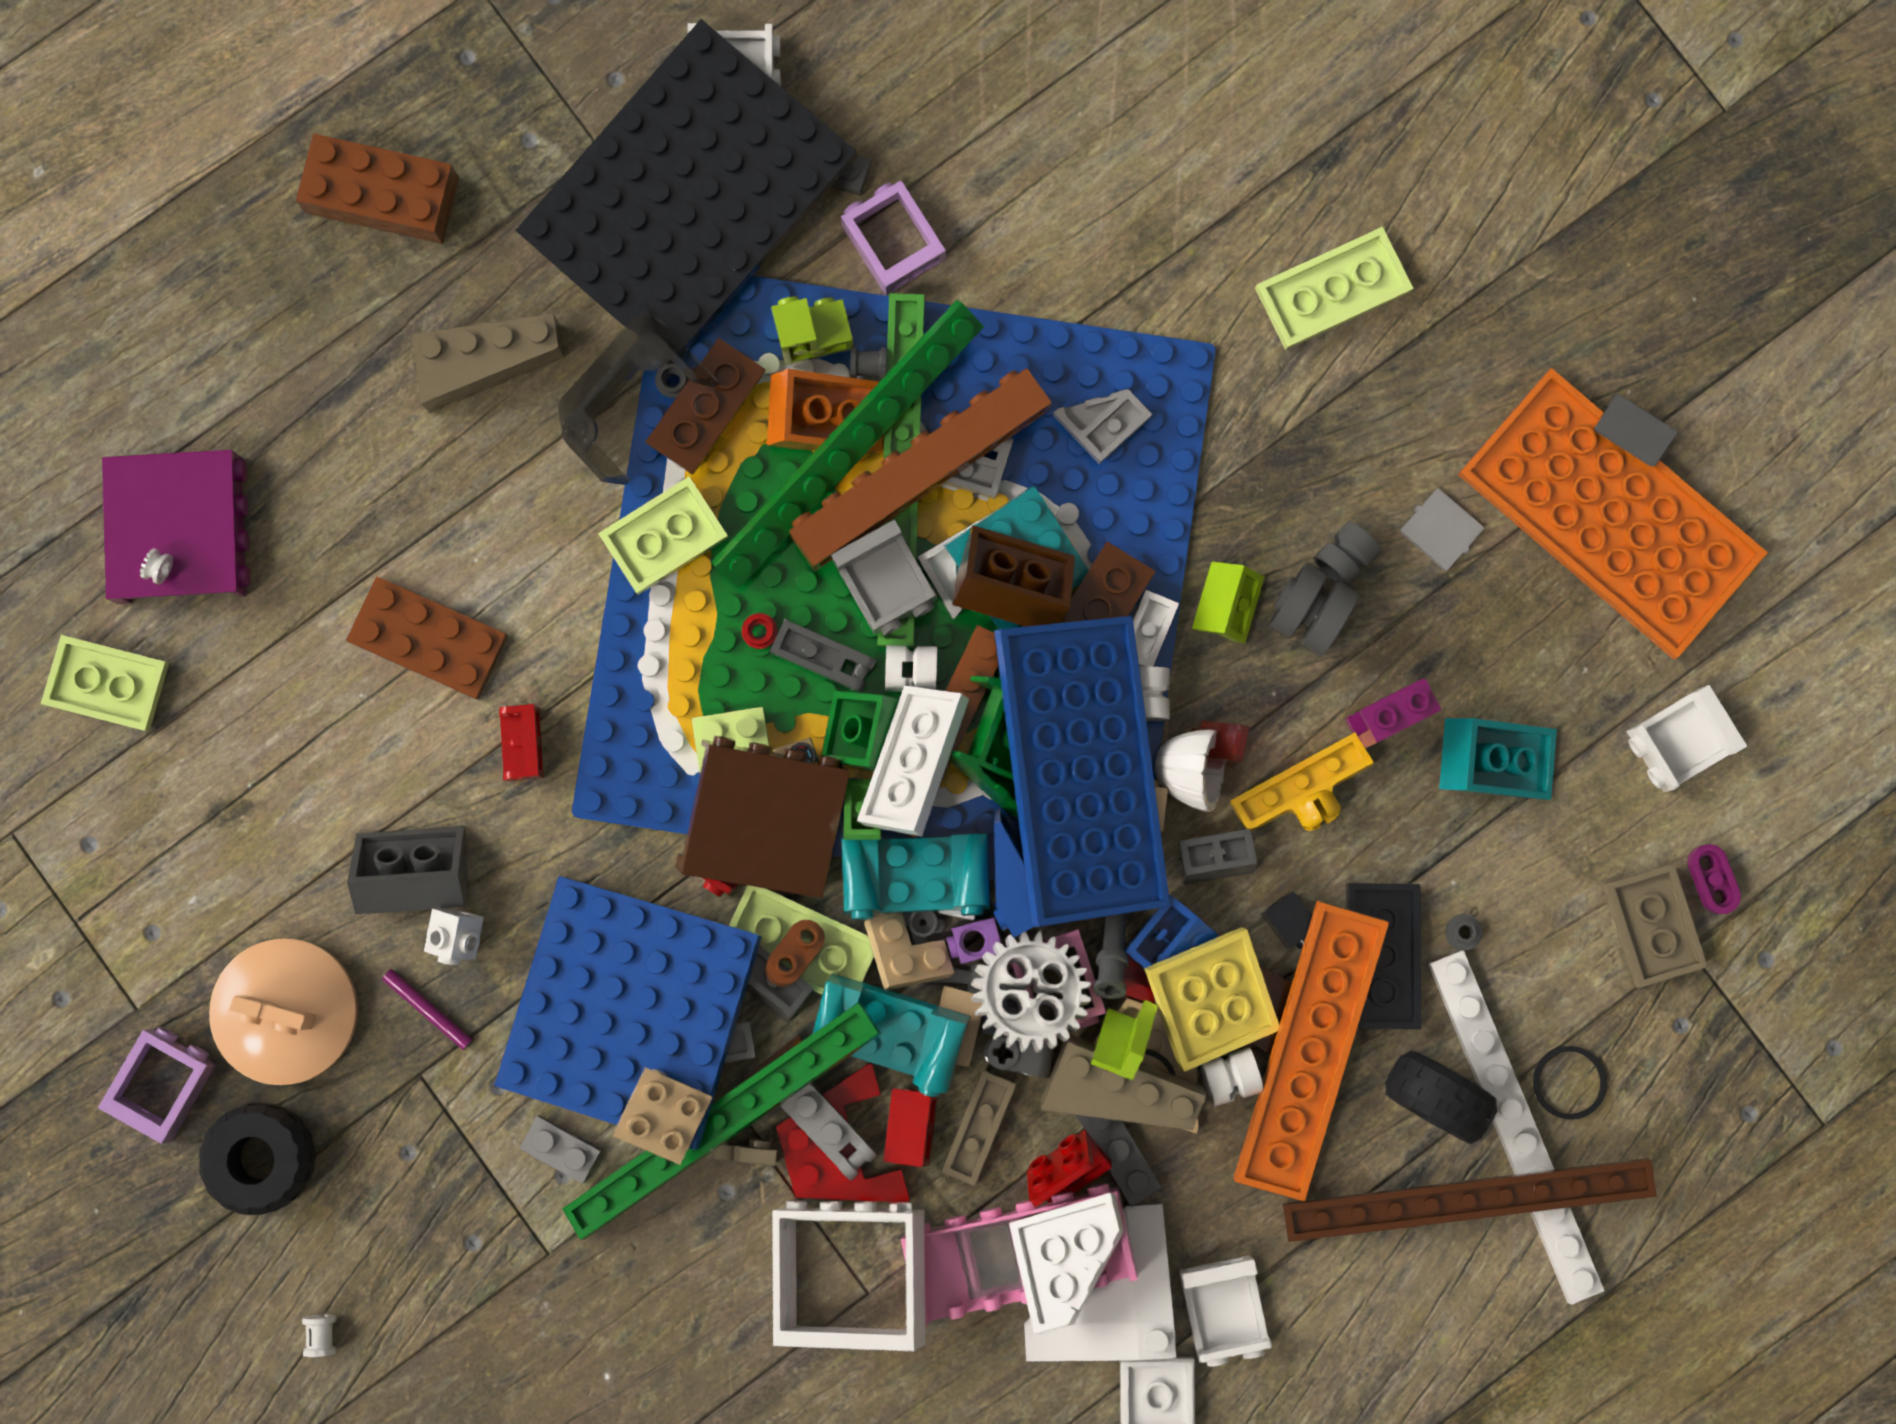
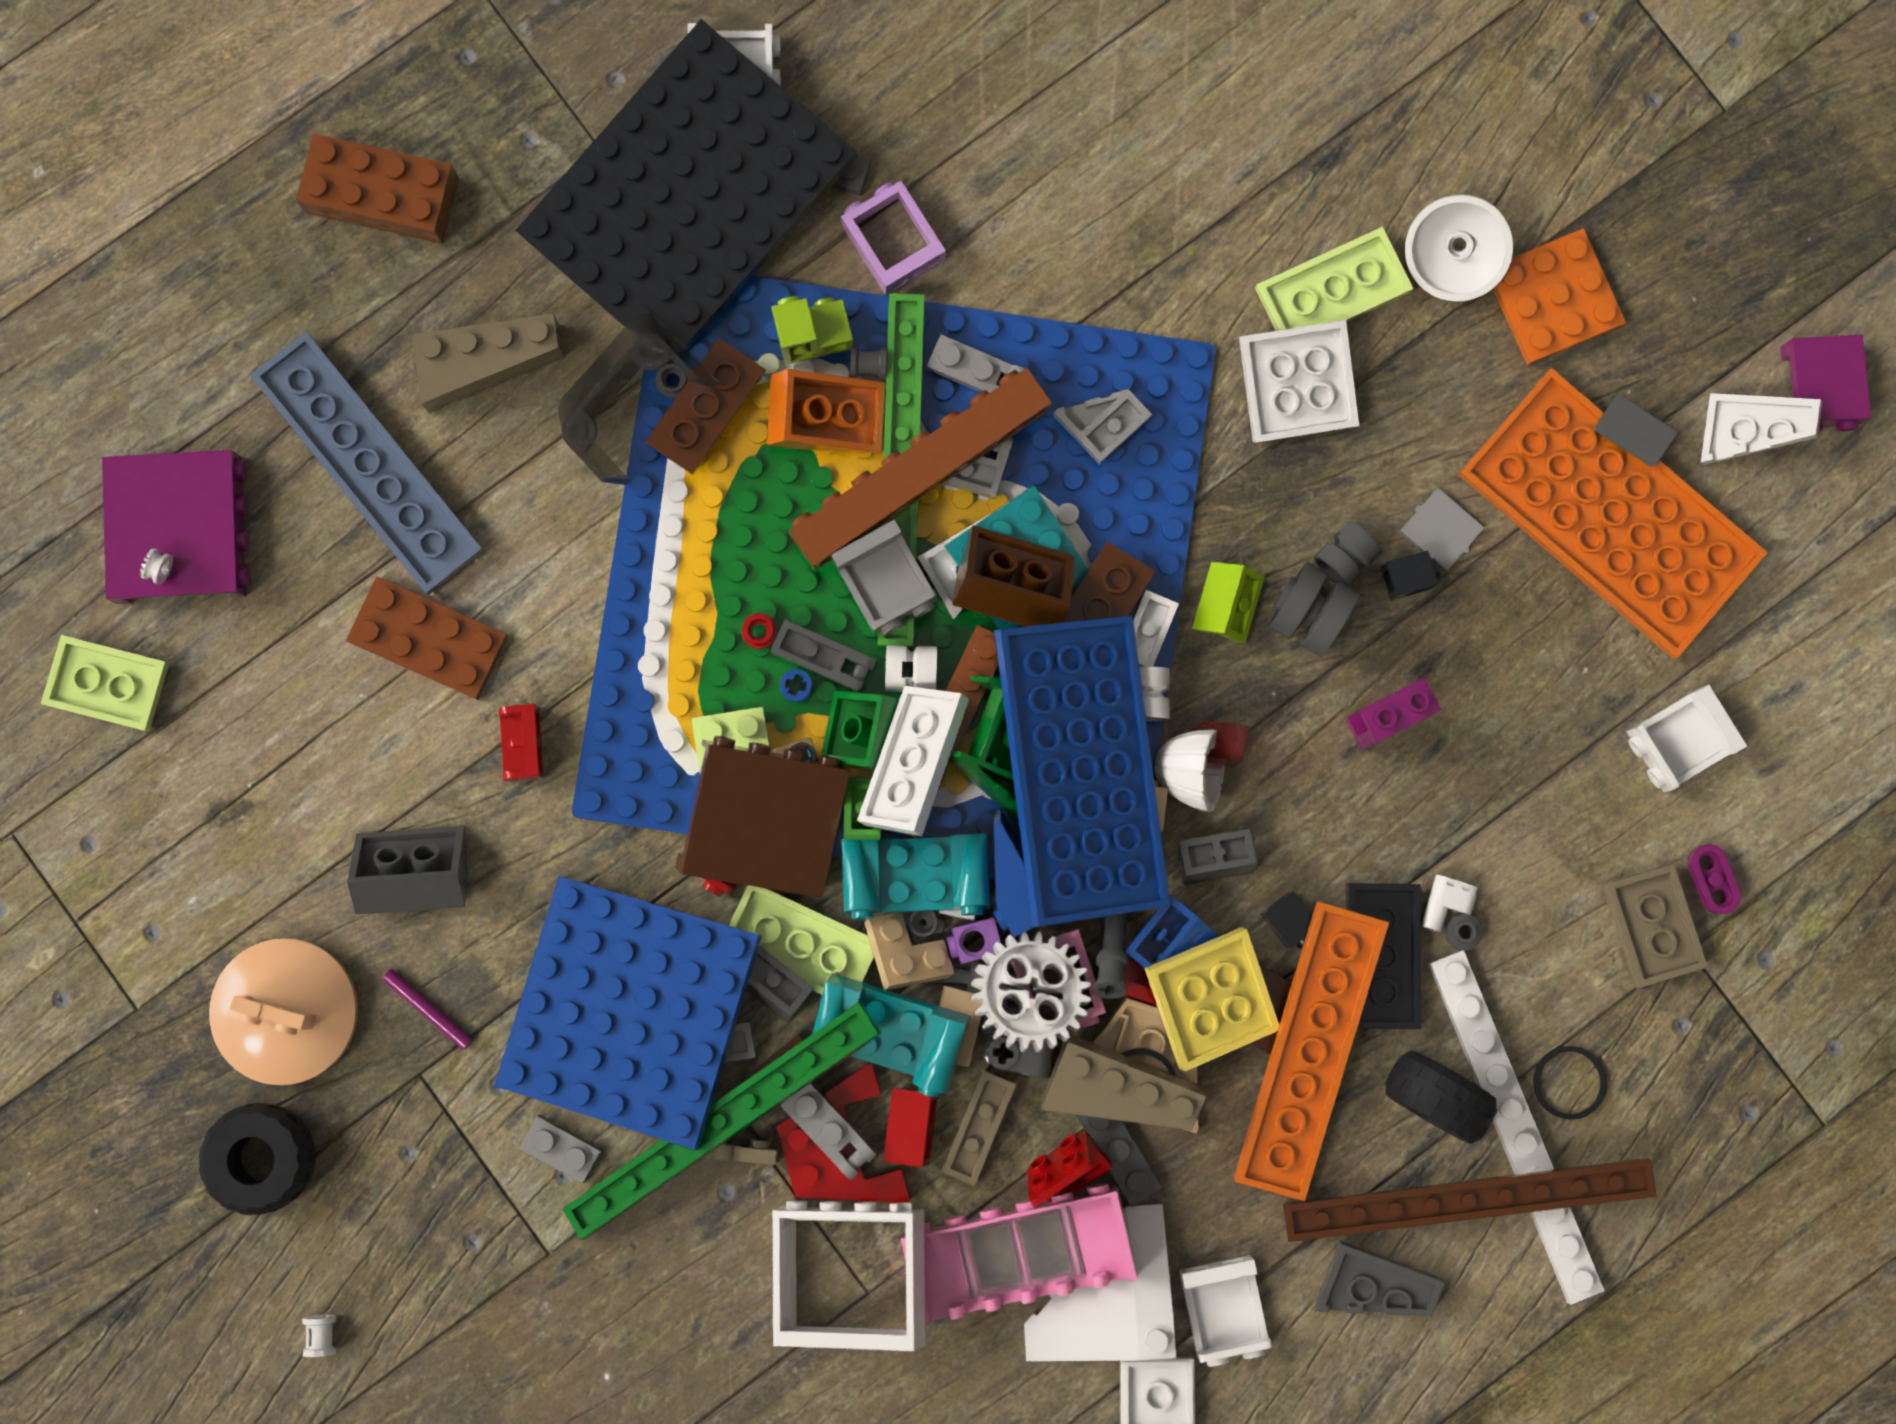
(137, 1116): lavender window -> none
(367, 463): none -> sand blue plate
(453, 935): white brick -> none
(662, 1115): tan hinge -> none
(663, 535): yellowish green plate -> none
(790, 676): none -> blue bush
(795, 952): dark orange plate -> none
(848, 443): green plate -> none
(968, 365): none -> light grey plate
(1064, 1257): white plate -> none
(1124, 1040): lime panel -> none
(1231, 1077): white wheel -> none
(1299, 381): none -> white plate
(1304, 788): yellow plate -> none
(1375, 1283): none -> dark grey wing
(1410, 575): none -> black brick
(1445, 896): none -> white piece
(1455, 272): none -> white dish
(1497, 758): teal slope -> none
(1557, 297): none -> orange plate
(1756, 423): none -> white wing
(1835, 373): none -> magenta panel

